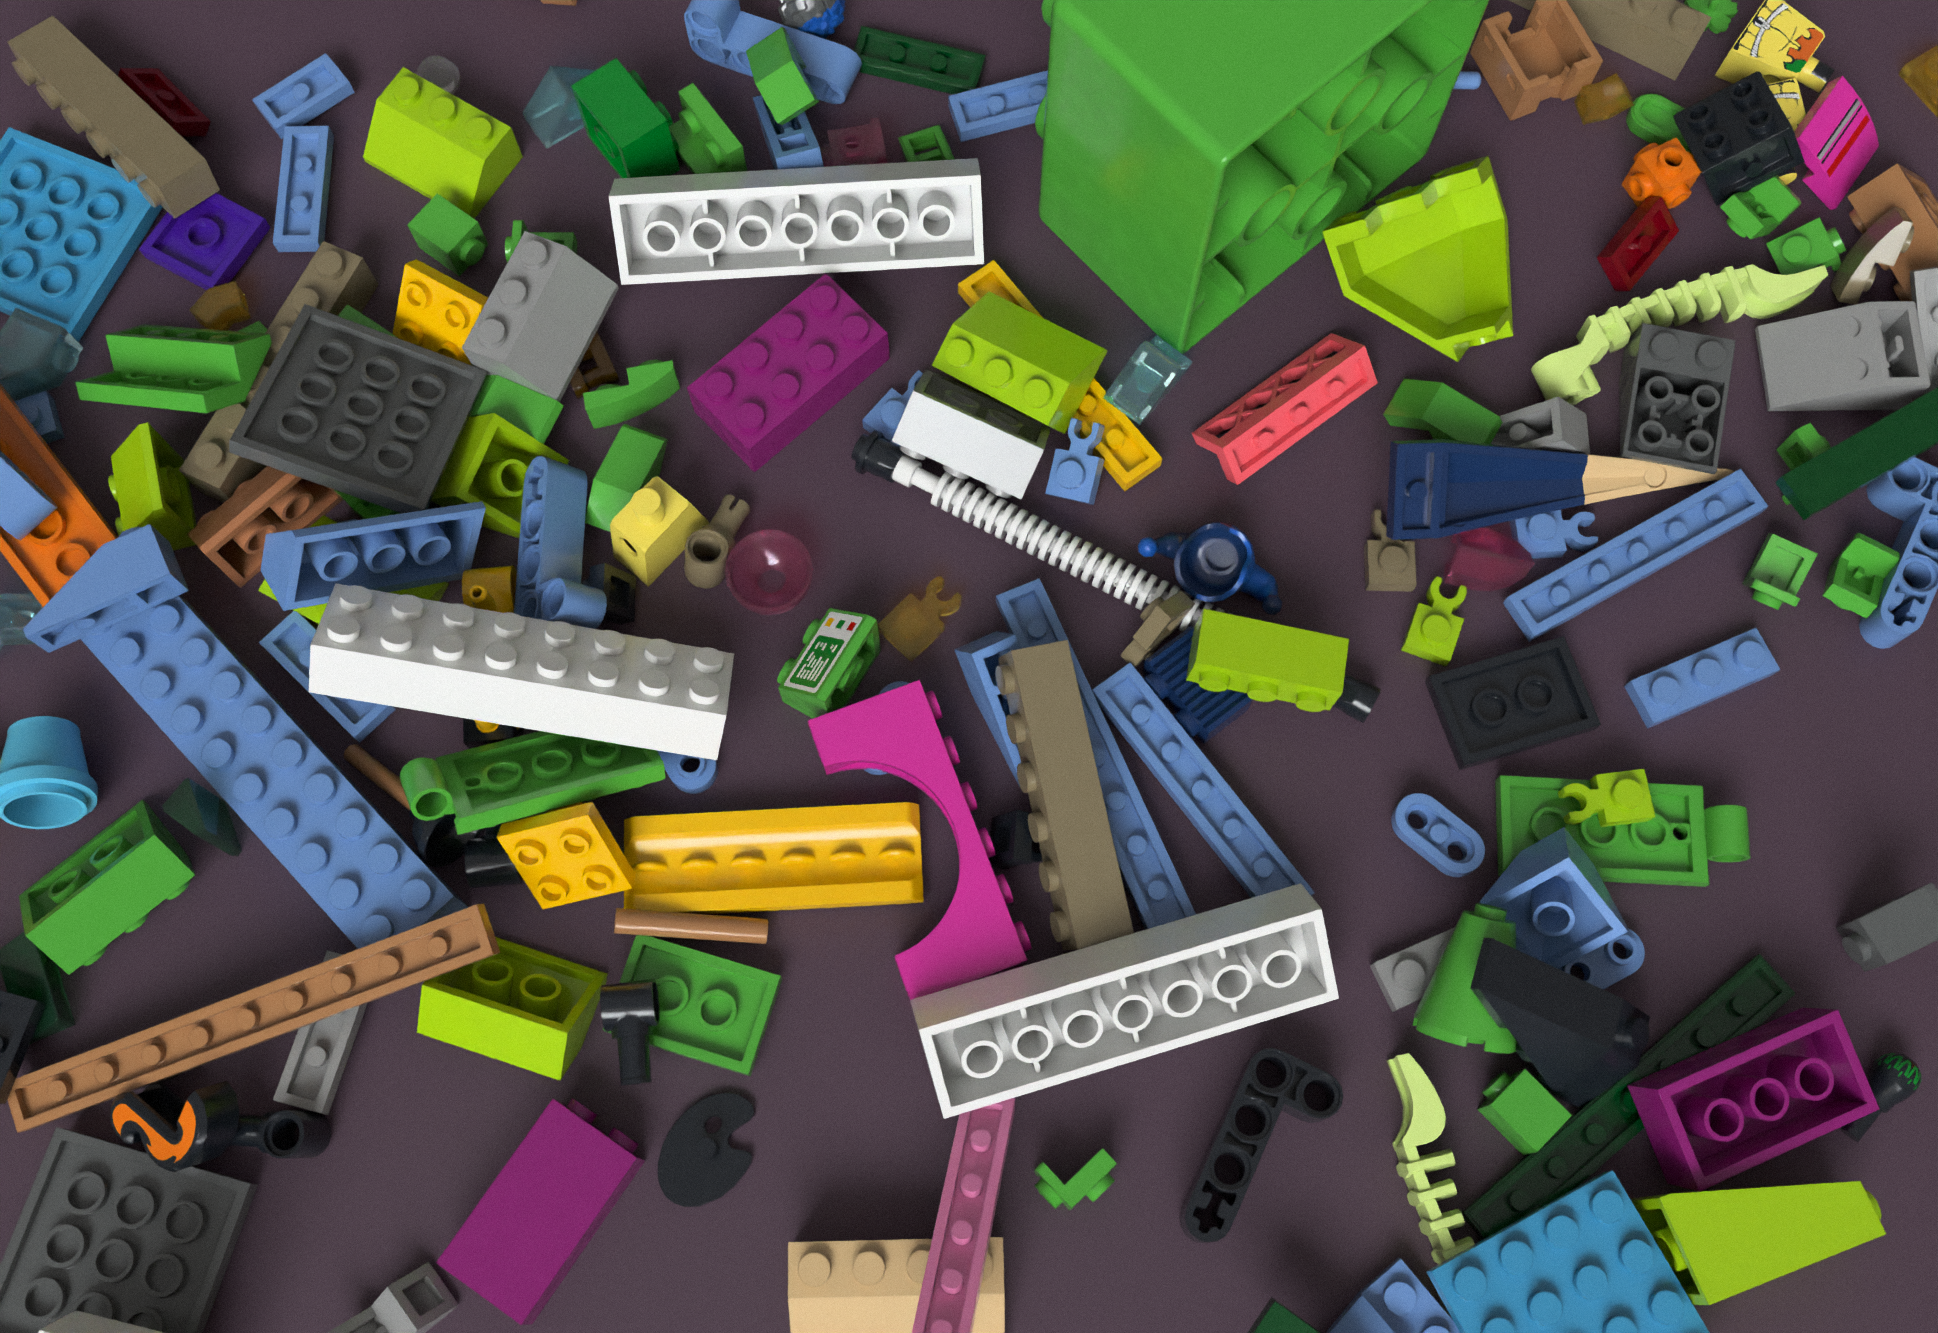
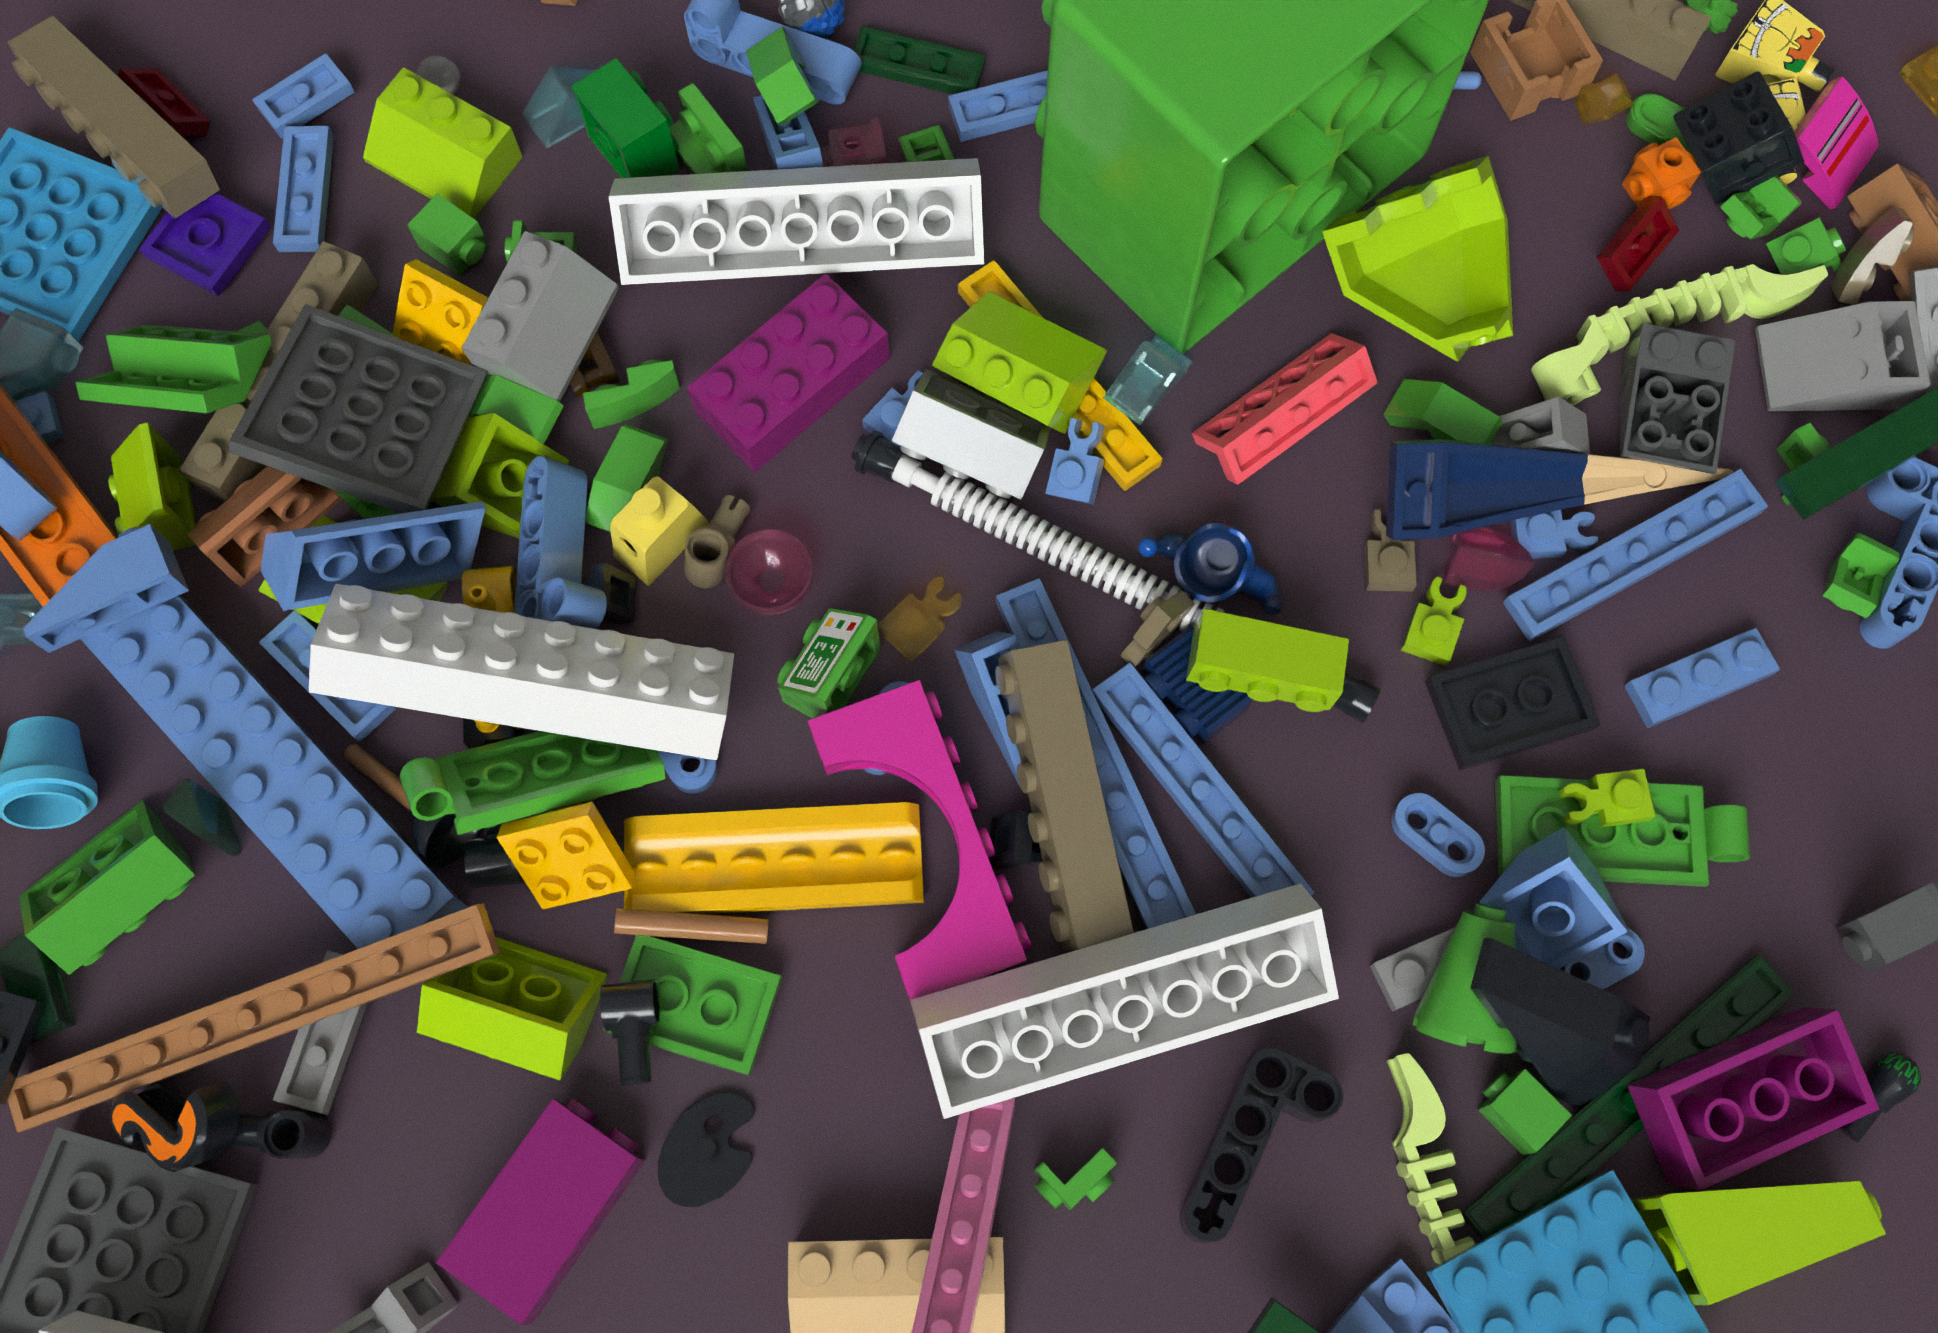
(221, 307): clear yellow piece -> none
(1779, 571): bright green bracket -> none

